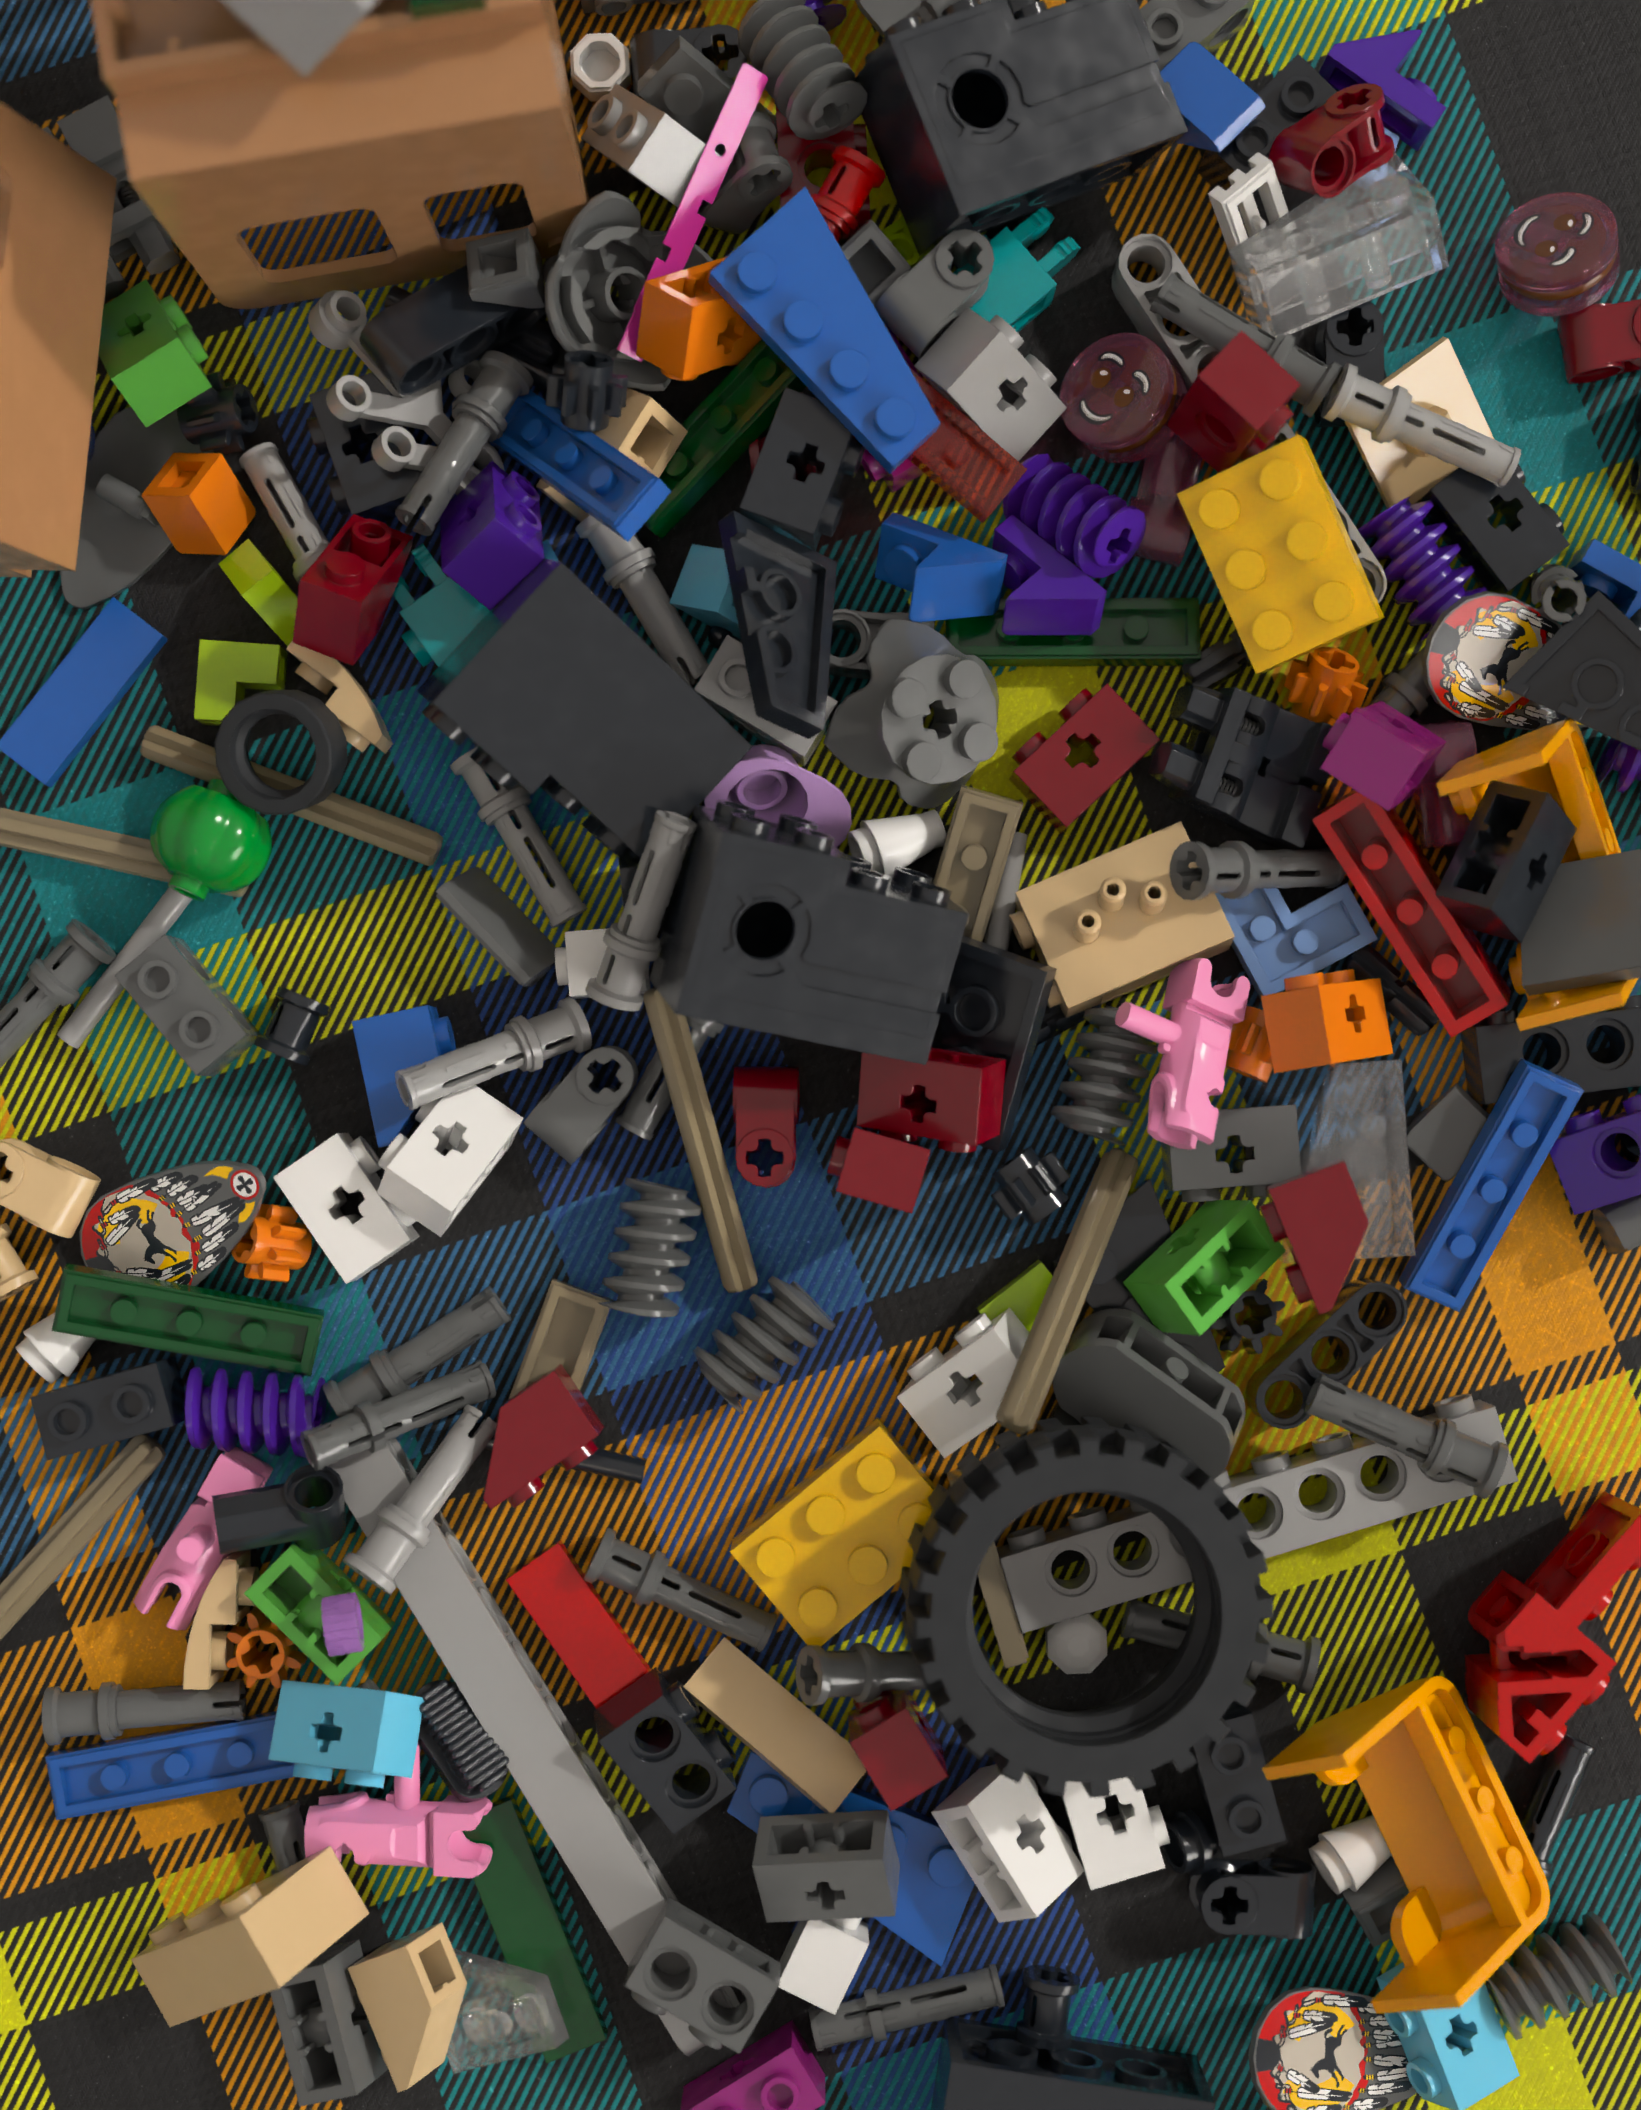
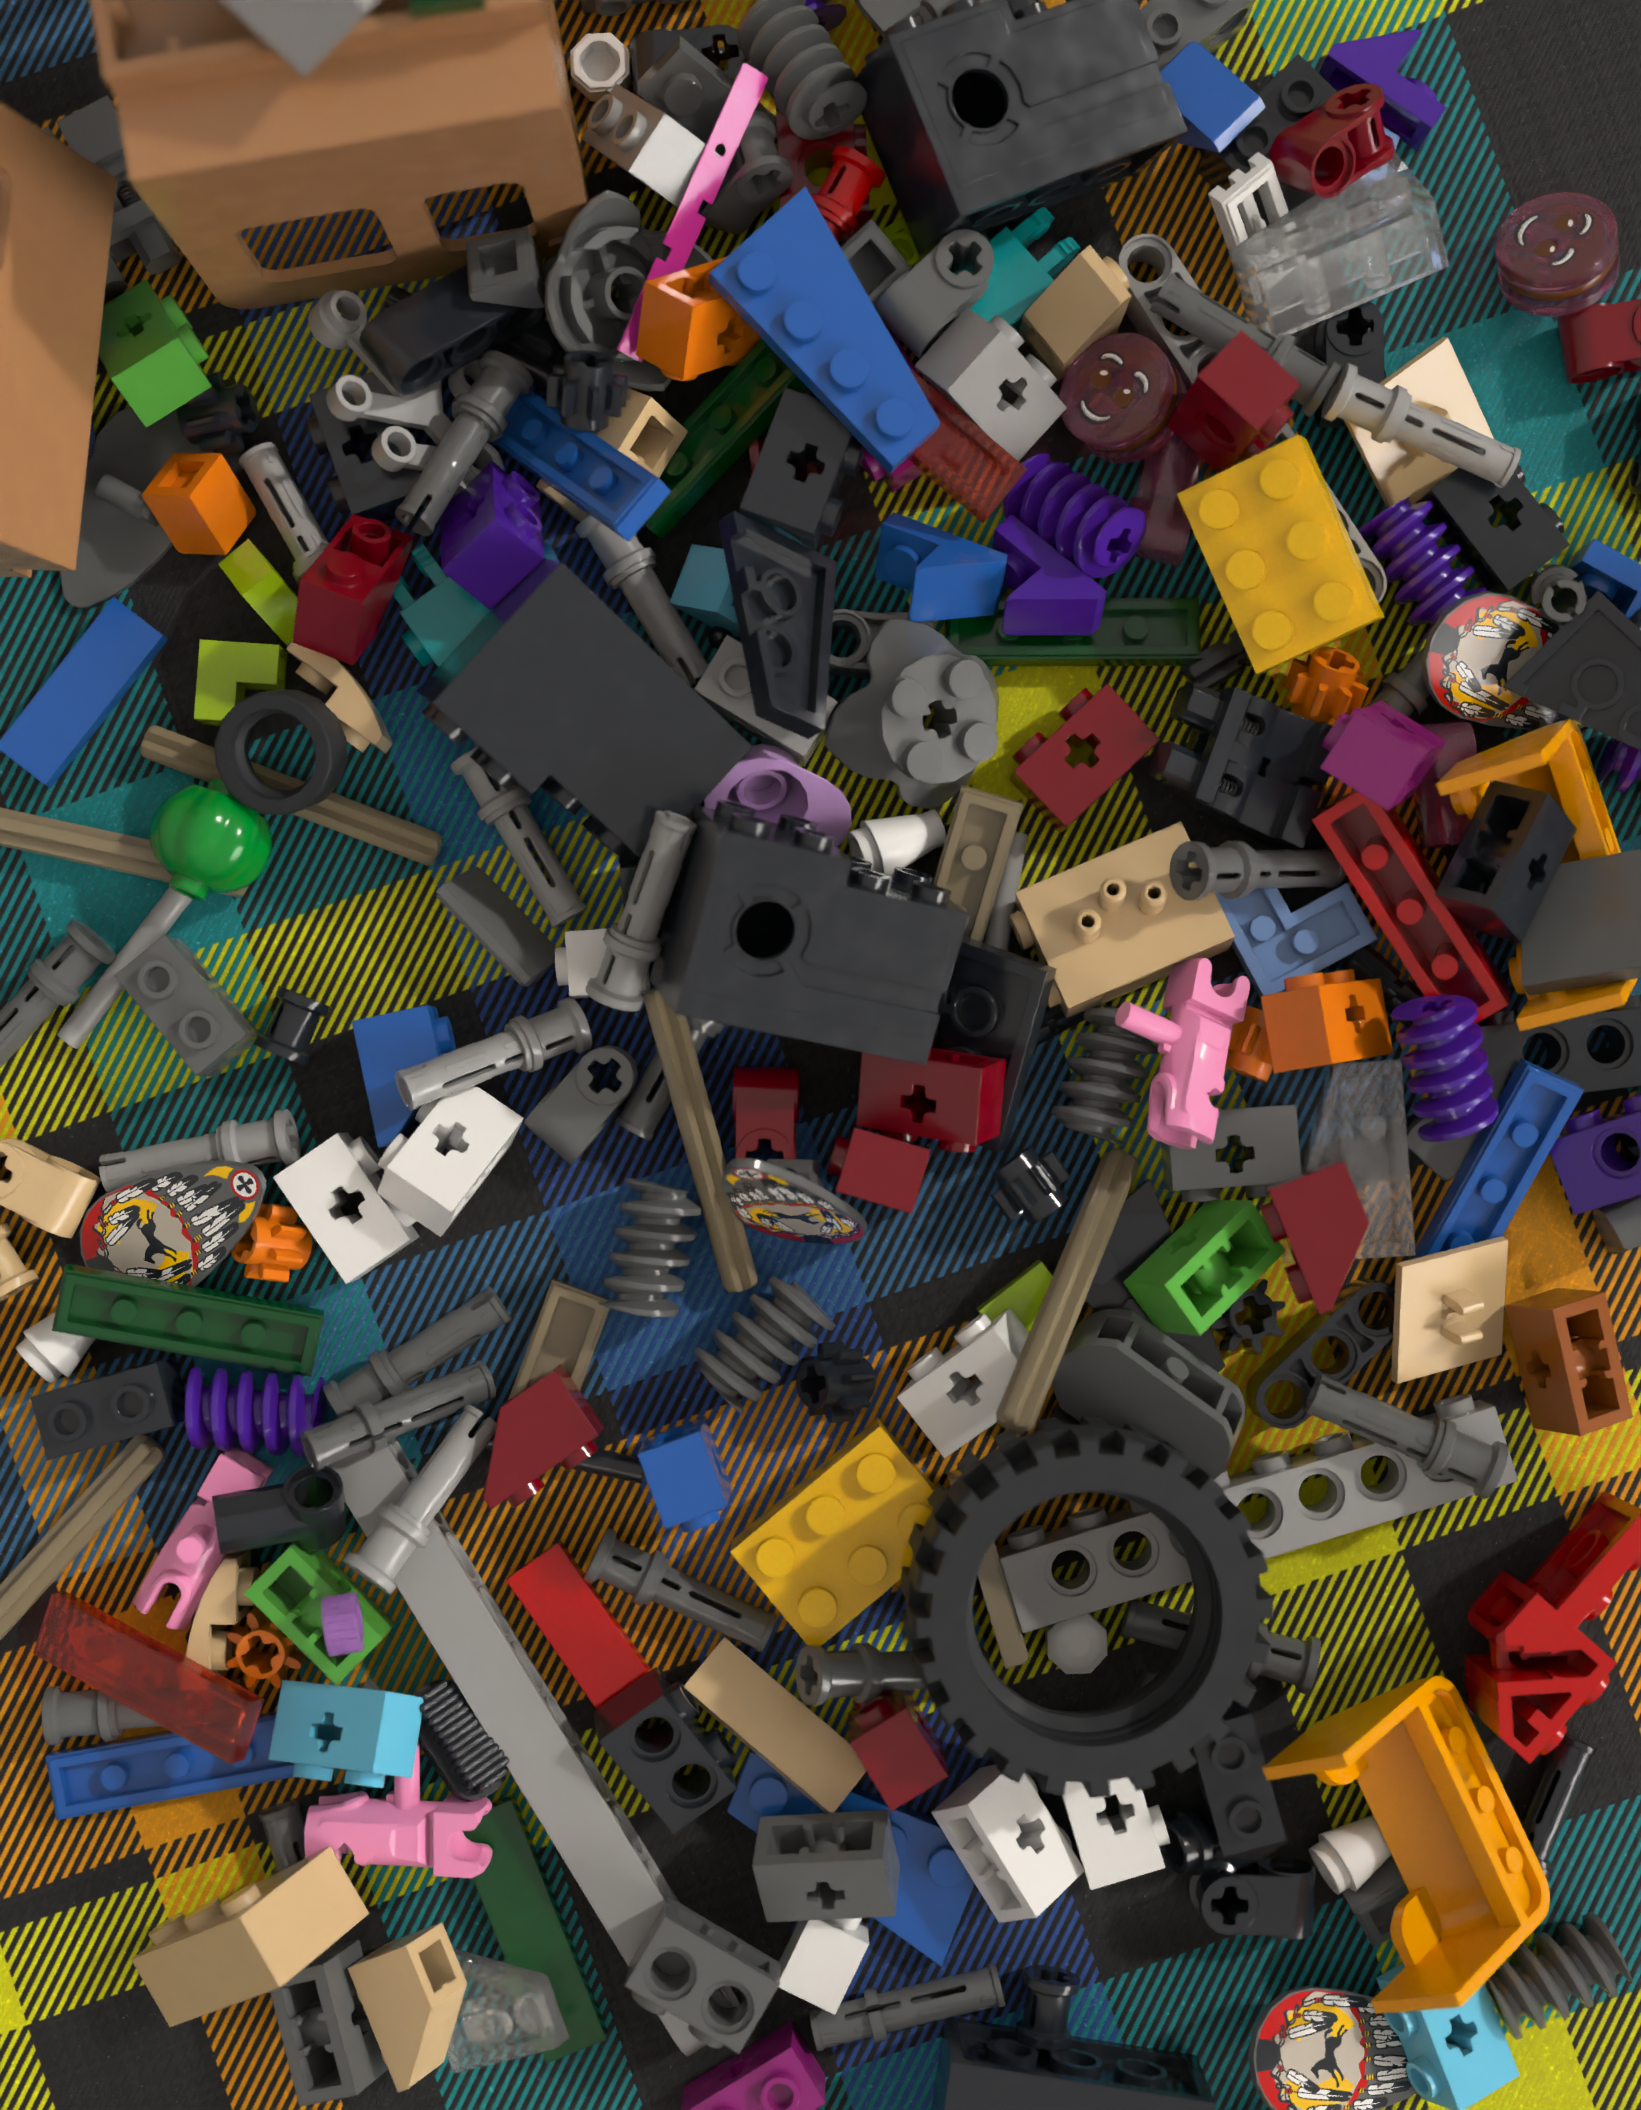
(148, 1677): none -> clear red tile
(247, 1143): none -> light grey pin
(686, 1475): none -> blue brick
(789, 1201): none -> shield
(835, 1382): none -> black gear
(1076, 310): none -> tan slope
(1449, 1309): none -> tan piece
(1450, 1065): none -> dark purple piece
(1569, 1361): none -> dark orange brick

